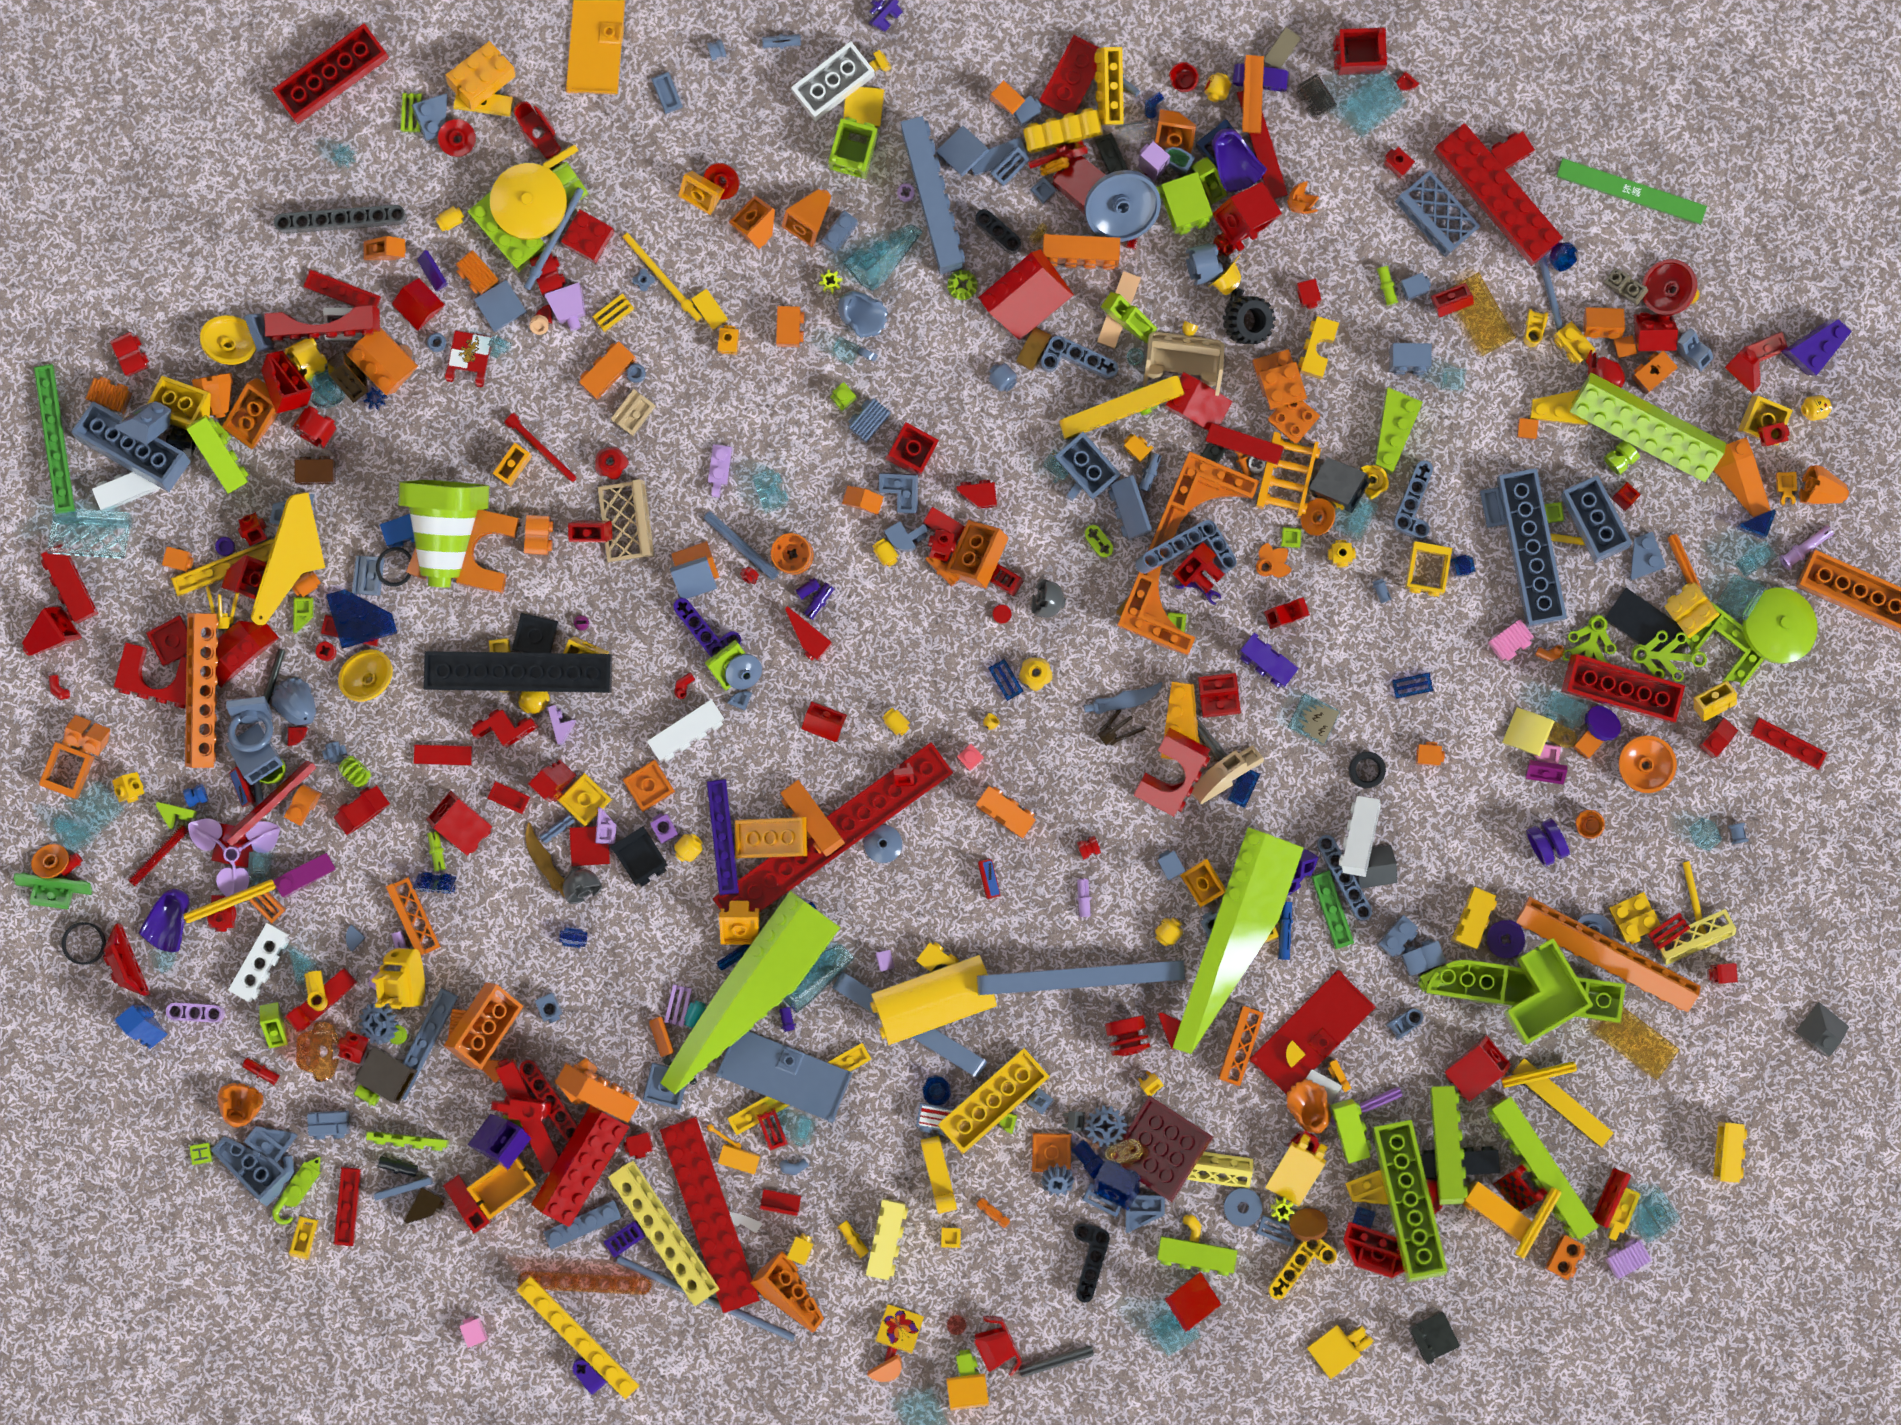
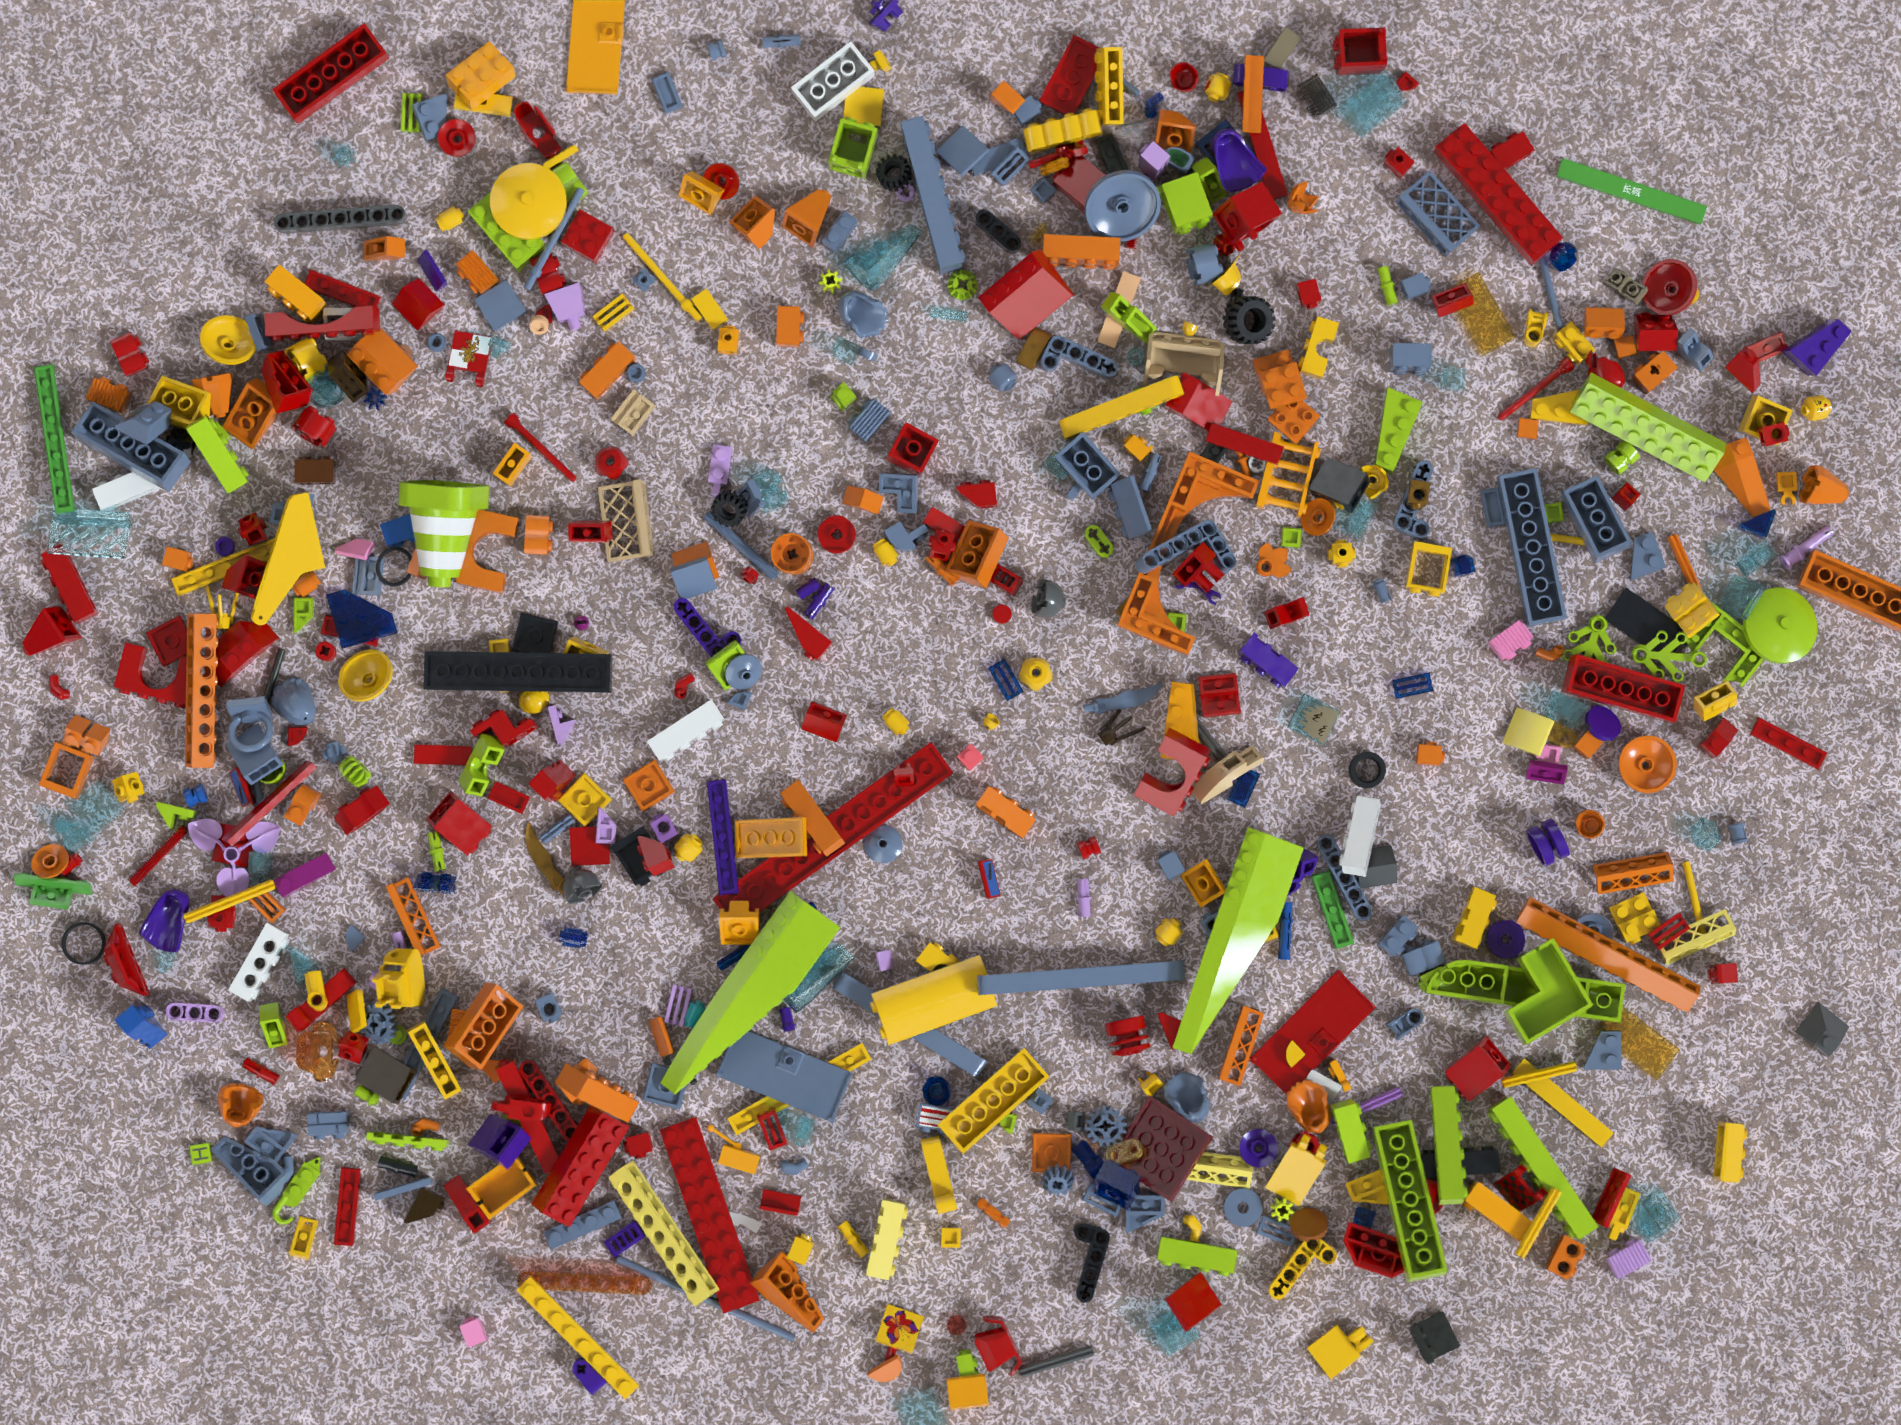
(295, 295): none -> light orange piece
(356, 549): none -> bright pink tile
(356, 1011): none -> yellow tile
(424, 1124): none -> orange arm
(434, 1060): none -> yellow brick
(474, 776): none -> lime arch
(656, 856): none -> red slope
(735, 501): none -> black tyre
(752, 494): none -> sand blue plate
(829, 526): none -> red plate
(887, 165): none -> black tyre
(949, 314): none -> clear light blue axle
(1187, 1096): none -> sand blue piece
(1268, 1146): none -> dark purple dish
(1424, 488): none -> pearl gold brick
(1564, 367): none -> red piece
(1606, 1052): none -> sand blue wing
(1633, 869): none -> orange fence

